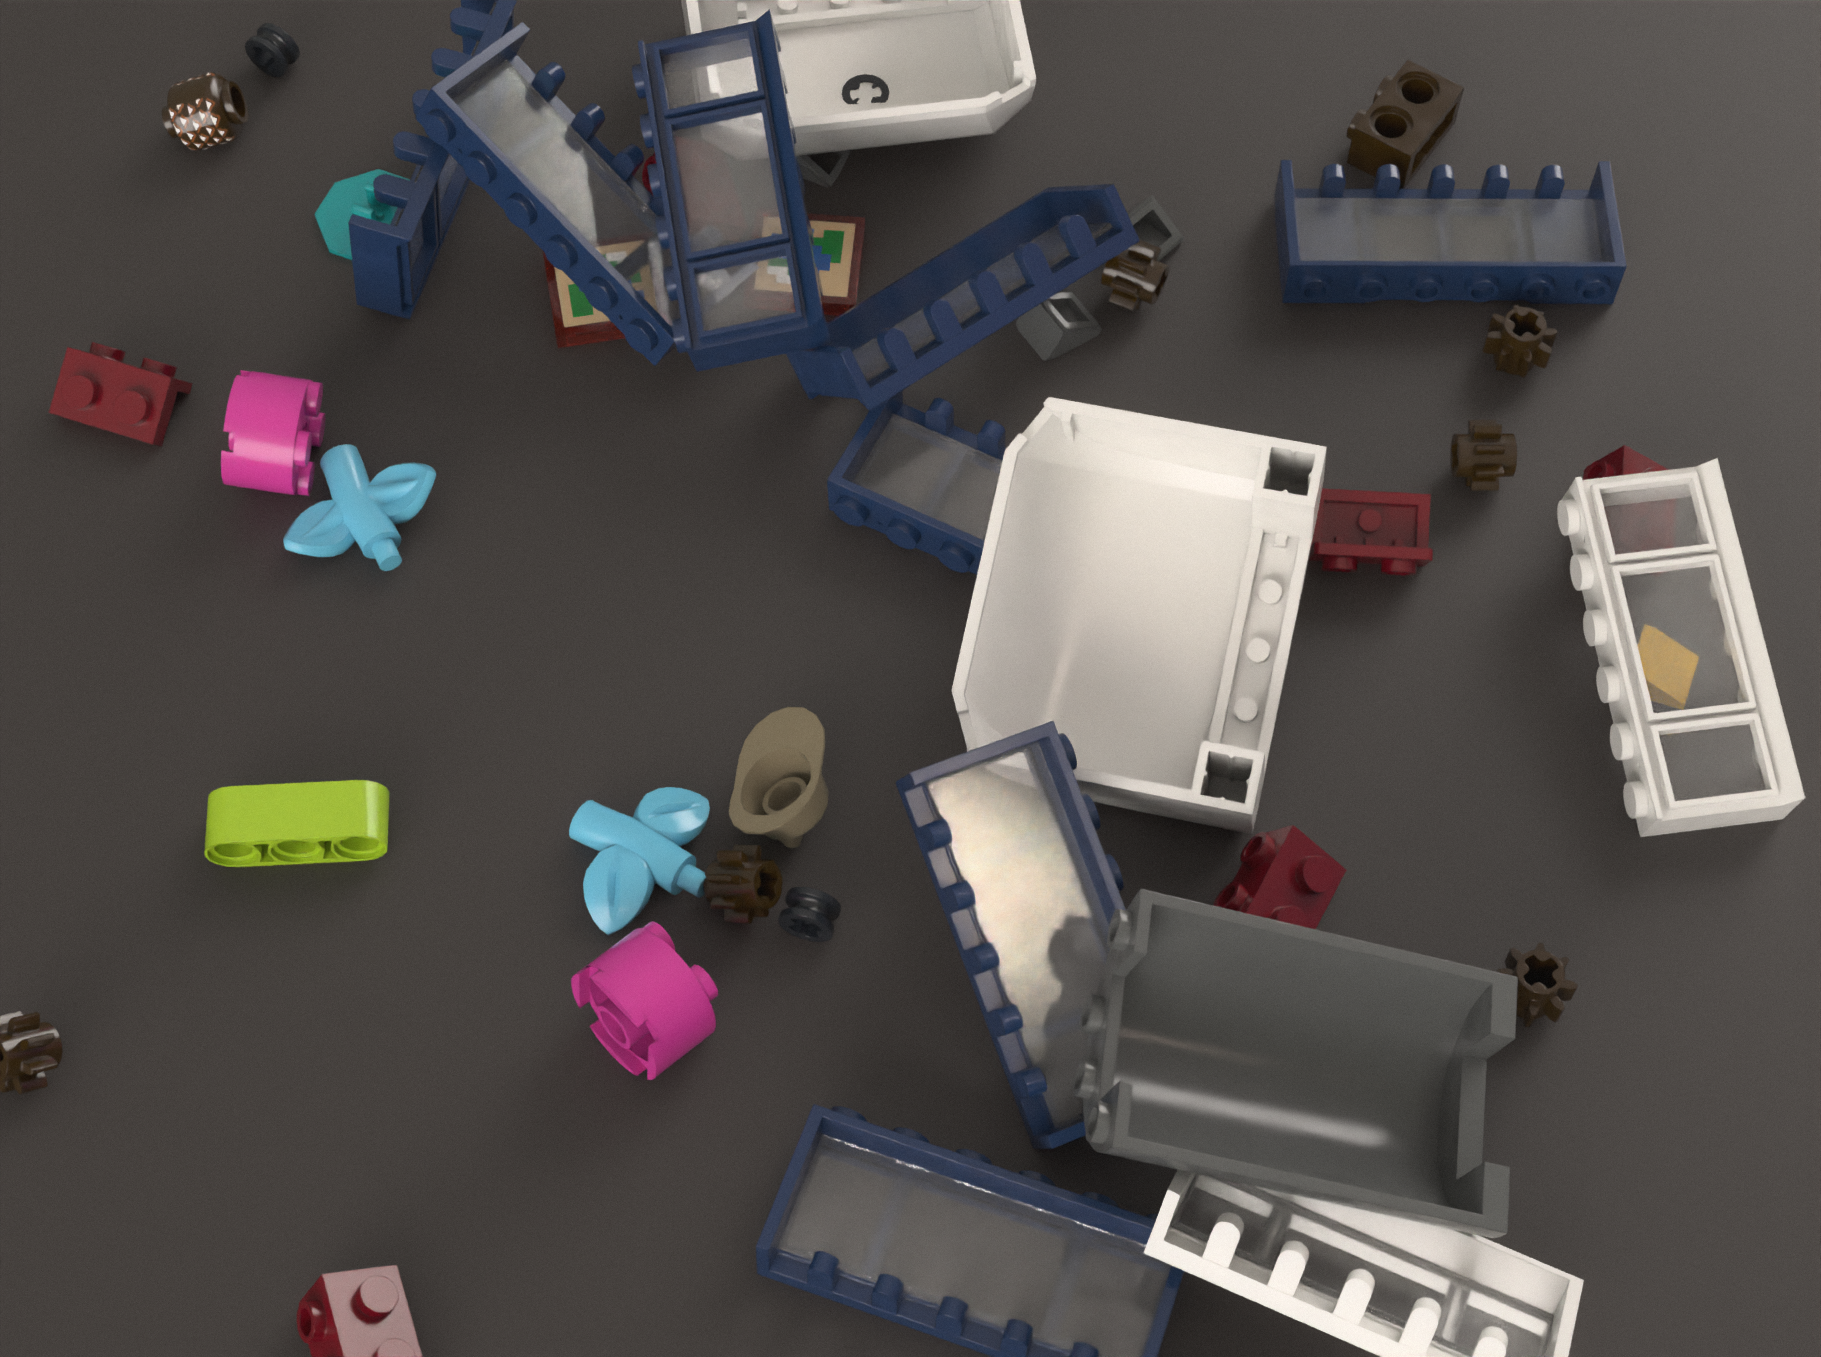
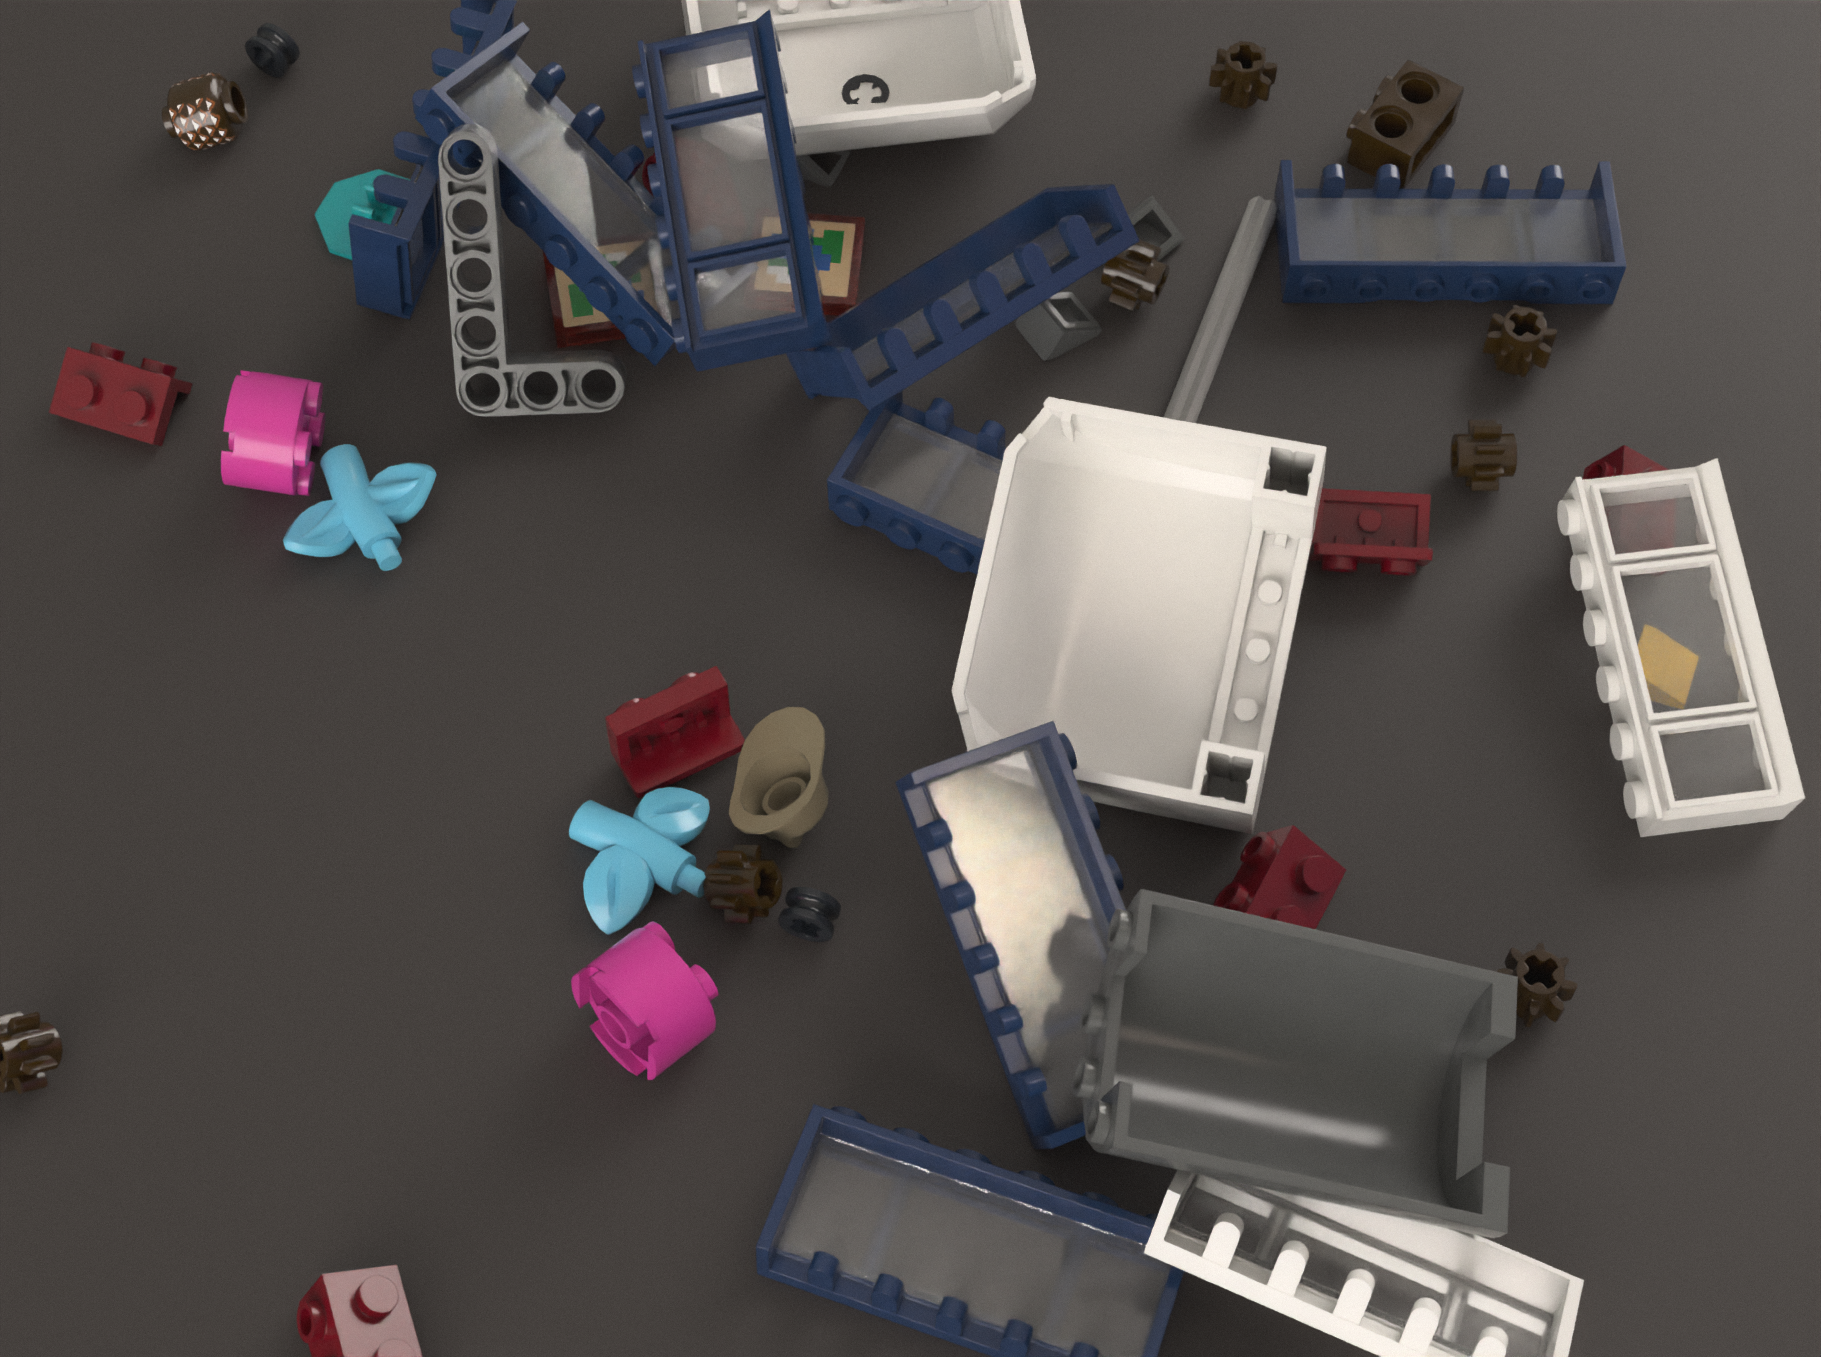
(297, 823): lime beam -> none
(491, 302): none -> dark grey beam
(674, 732): none -> dark red bracket
(1222, 311): none -> light grey axle
(1243, 74): none -> dark brown gear

